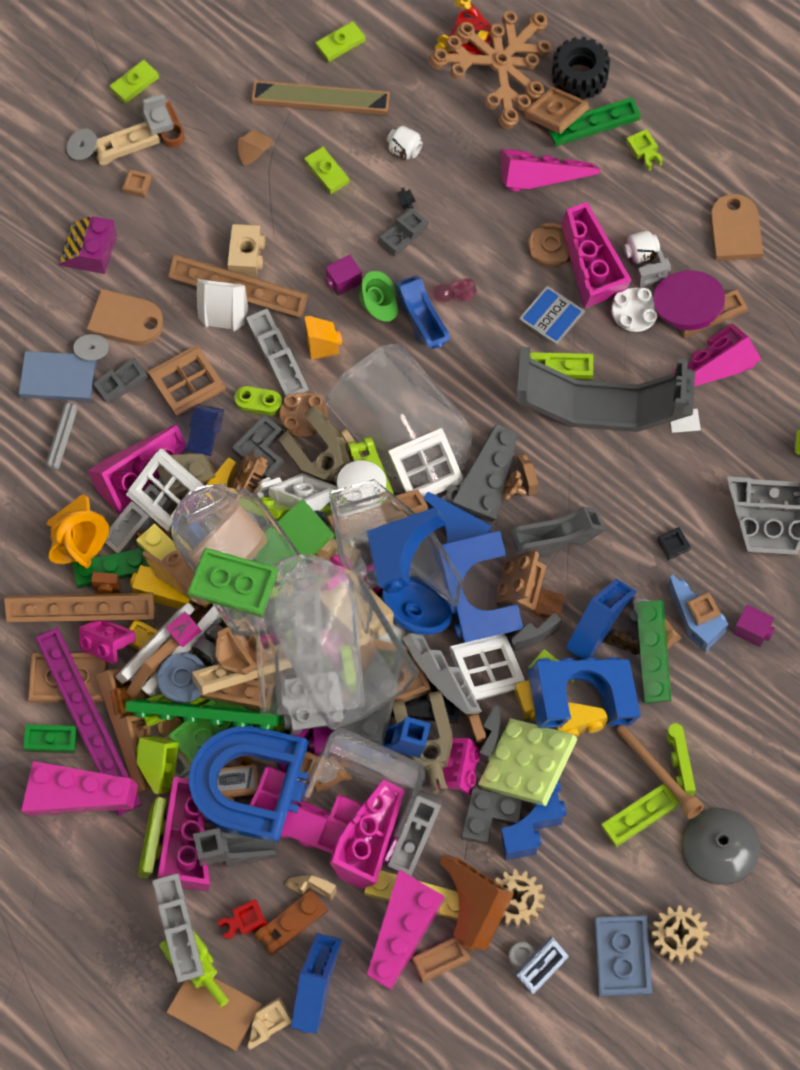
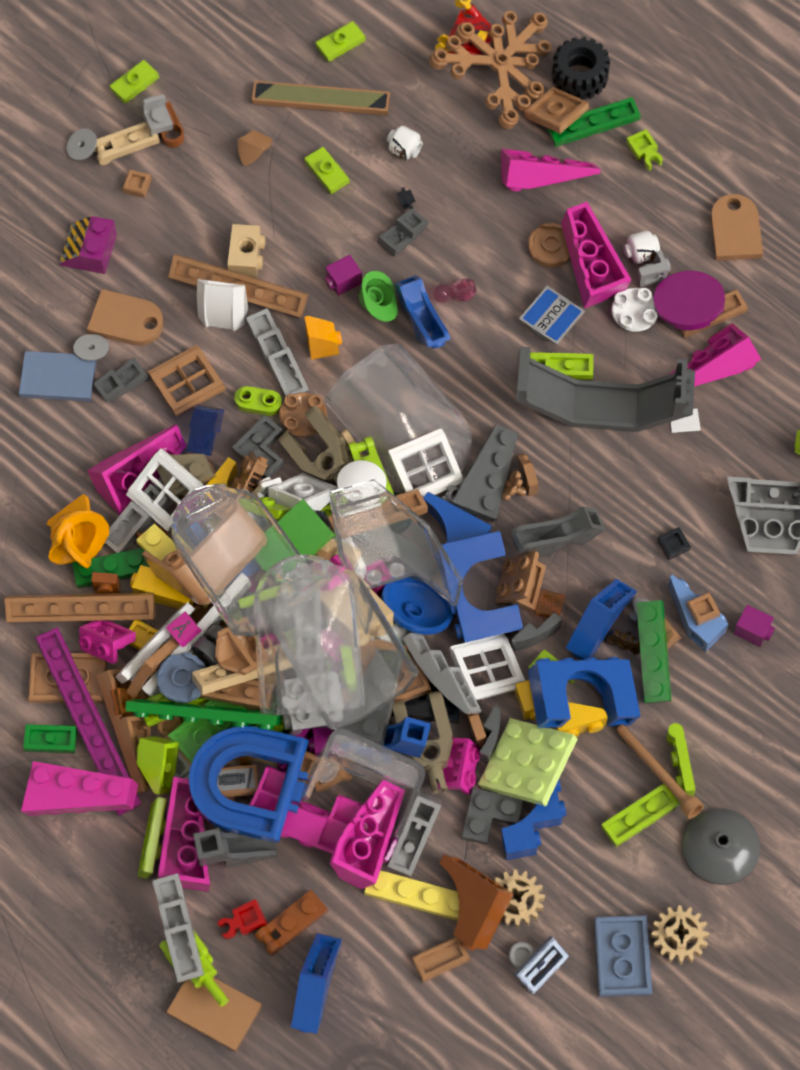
(61, 436): light grey axle -> none
(233, 582): bright green tile -> none
(268, 1021): tan slope -> none
(303, 883): tan slope -> none
(396, 544): blue arch -> none
(404, 926): dark pink wedge -> none

